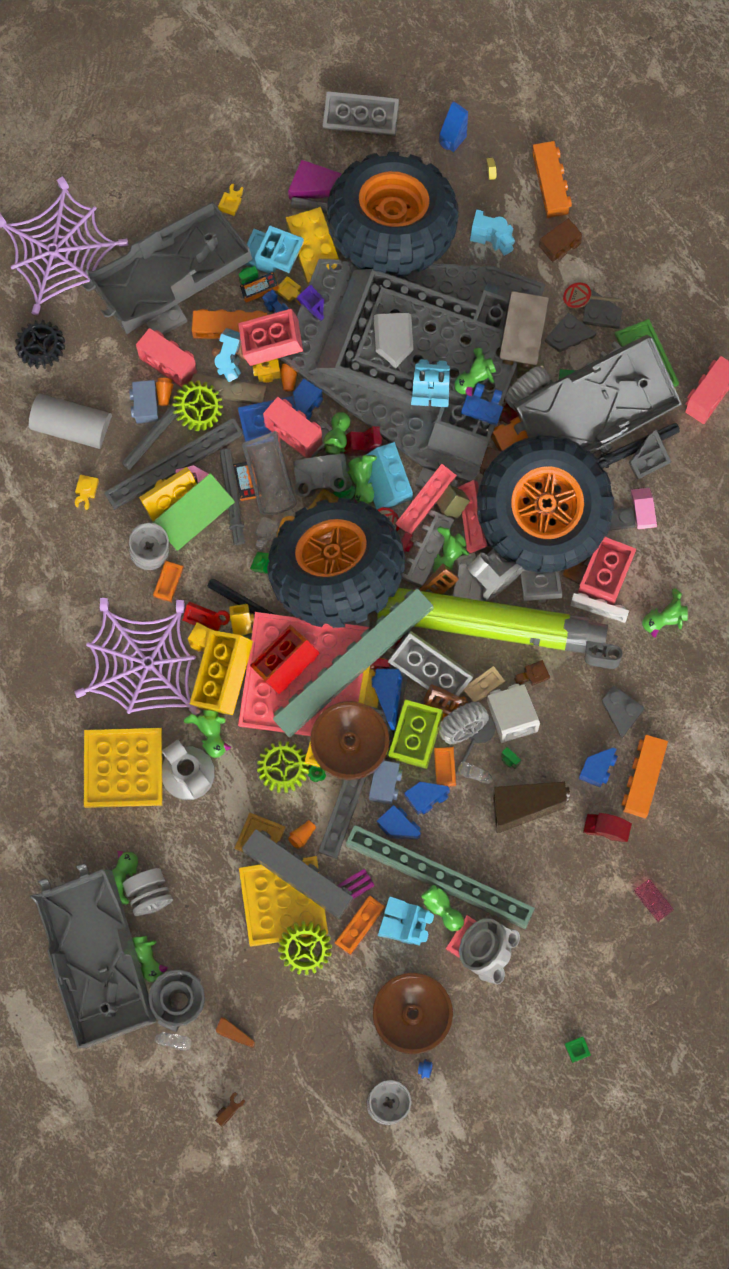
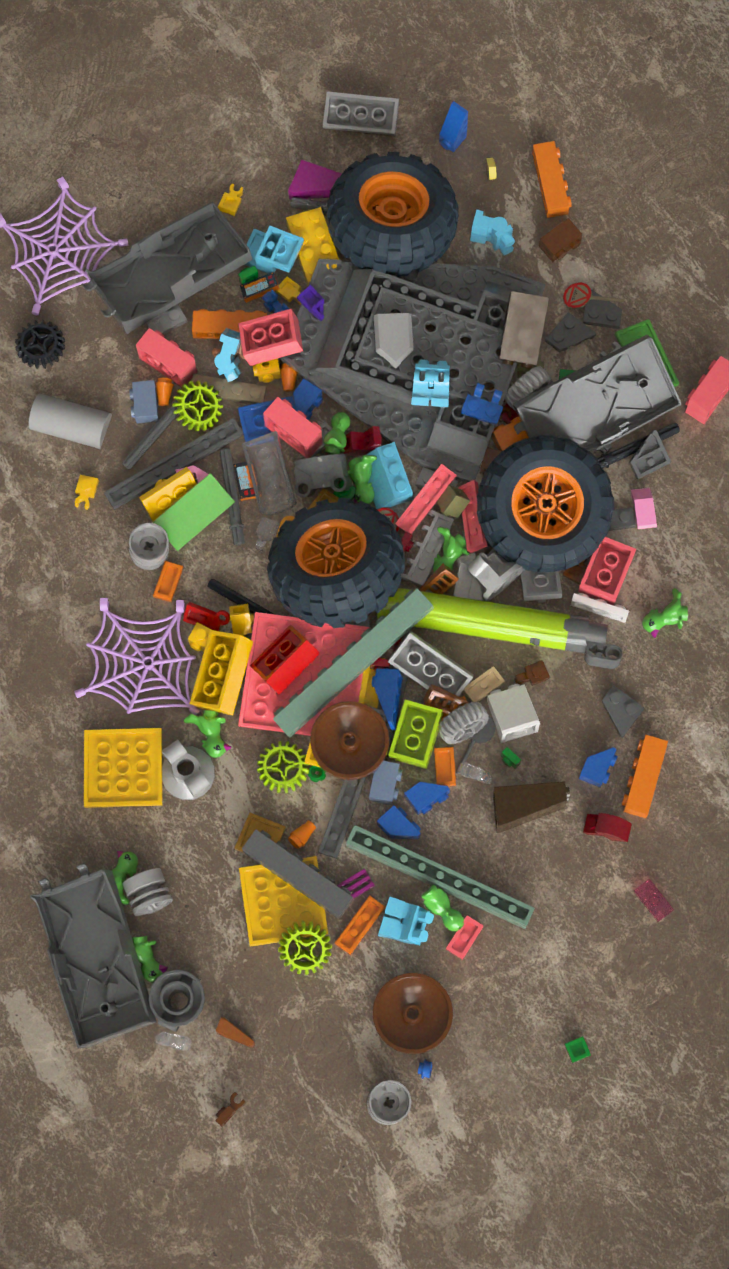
(260, 563): green plate -> none
(480, 371): bright green animal -> none
(488, 949): light grey piece -> none

